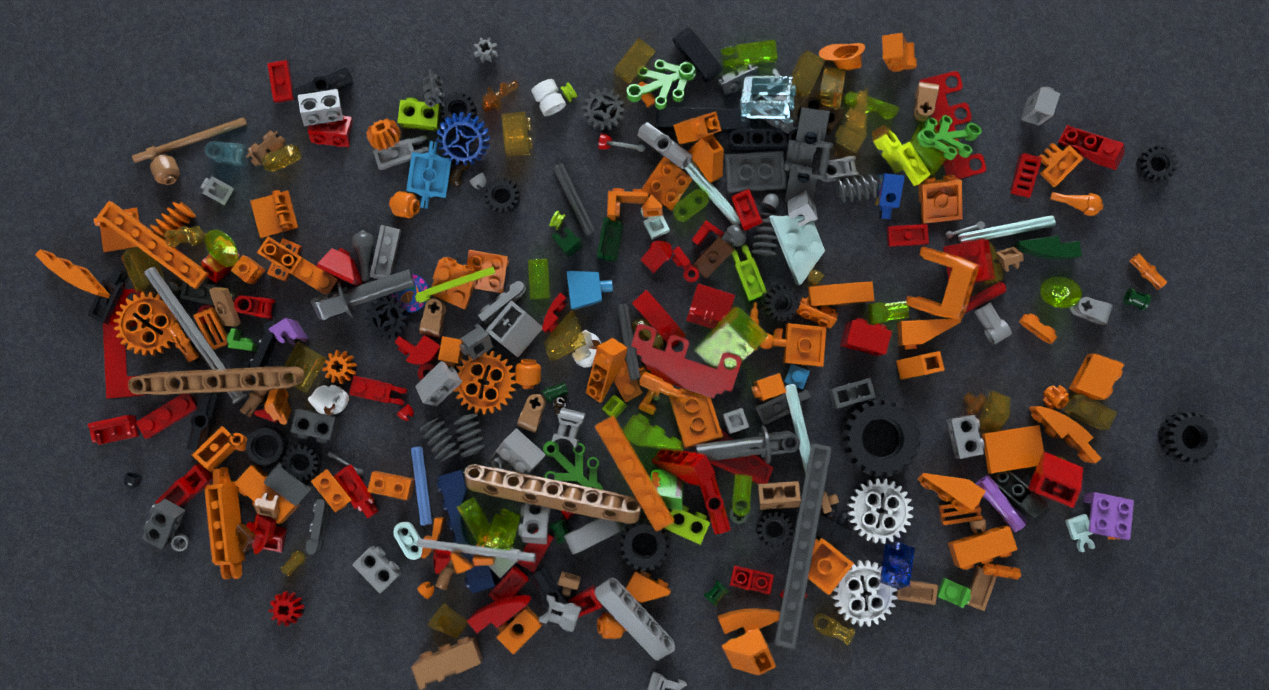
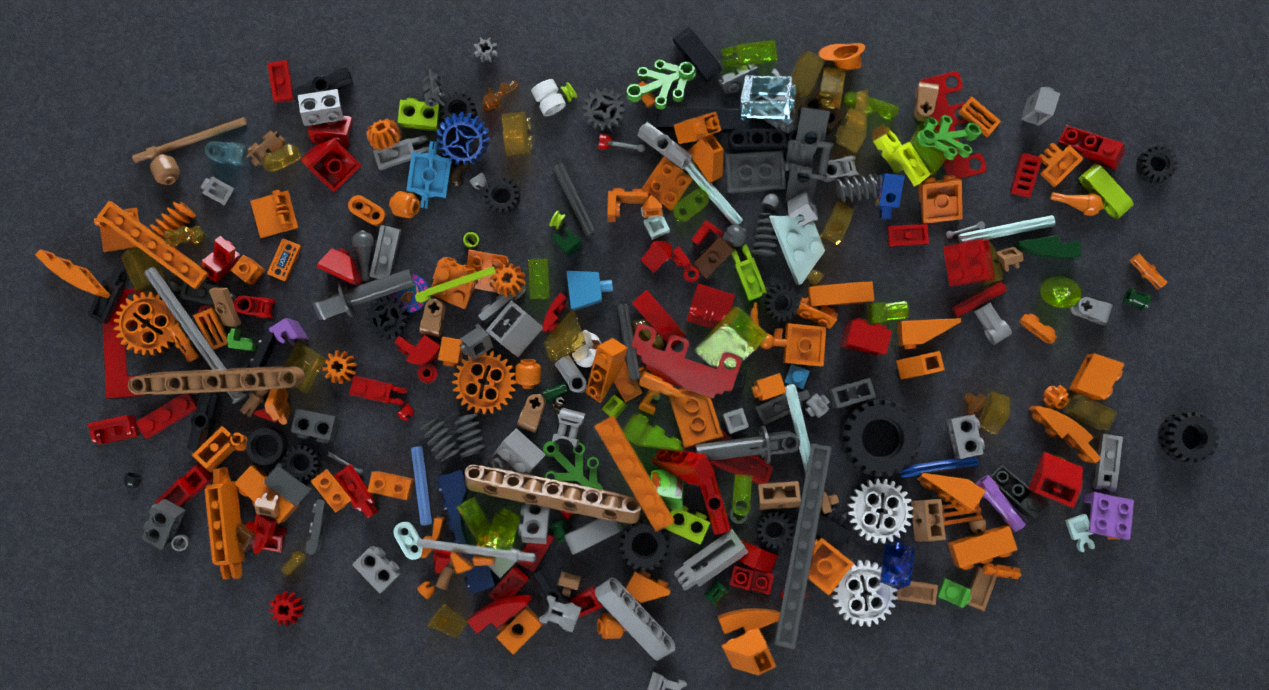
(221, 248): clear neon green dish -> none
(297, 266): orange slope -> none
(329, 399): white hair -> none
(331, 163): none -> red slope
(367, 211): none -> orange plate
(438, 384): light grey hinge -> none
(446, 661): medium nougat wedge -> none
(473, 237): none -> lime hinge
(516, 280): none -> orange gear
(570, 373): none -> light grey piece
(610, 240): dark green hinge -> none
(634, 60): clear yellow hinge -> none
(718, 557): none -> light grey hinge
(747, 209): red plate -> none
(758, 558): none -> red slope
(817, 405): none -> light grey gear
(834, 628): clear yellow connector -> none
(837, 223): none -> clear yellow slope
(898, 53): orange hinge -> none
(928, 520): none -> medium nougat brick
(939, 466): none -> blue axle
(957, 290): orange connector -> none
(977, 116): none -> orange tile
(1013, 448): orange tile -> none
(1110, 453): none -> light grey plate
(1113, 197): none -> lime beam

